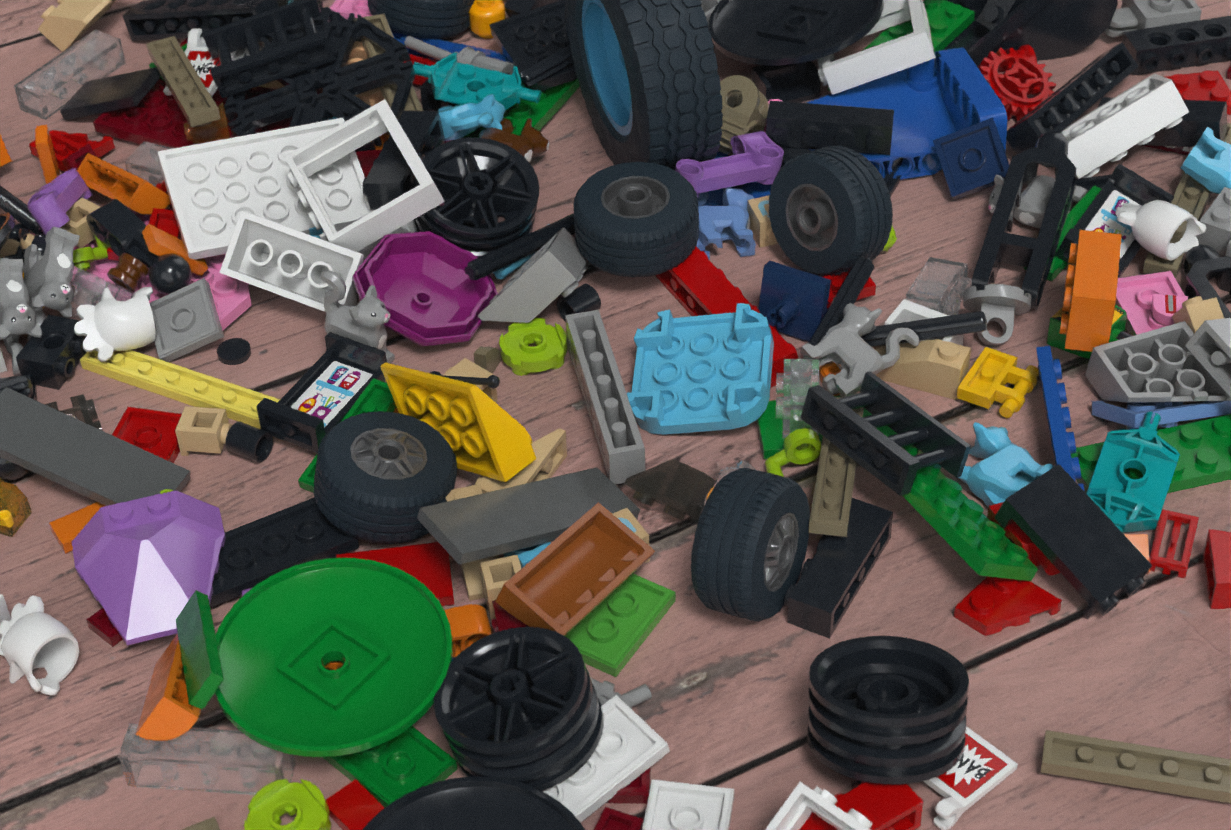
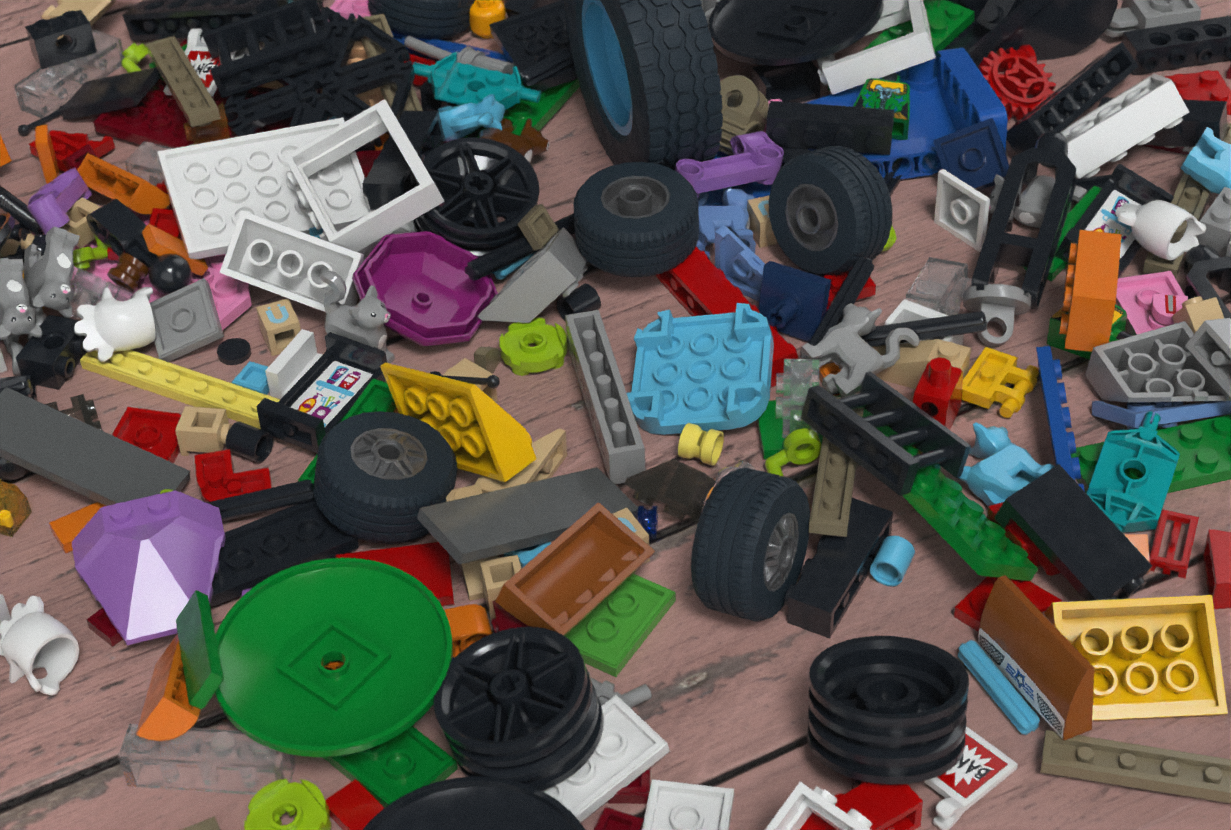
(25, 129): none -> black hinge
(75, 43): none -> black brick
(133, 56): none -> lime plate
(218, 480): none -> red plate
(253, 378): none -> medium azure tile
(265, 500): none -> black axle
(278, 325): none -> tan brick
(292, 364): none -> white panel
(538, 227): none -> dark tan tile
(649, 520): none -> clear blue bush
(700, 444): none -> light yellow wheel
(738, 263): none -> medium blue wing
(891, 95): none -> torso
(892, 560): none -> medium azure beam
(943, 387): none -> red torso
(961, 210): none -> white slope
(998, 687): none -> medium azure axle
(1037, 660): none -> dark orange slope
(1147, 655): none -> yellow slope

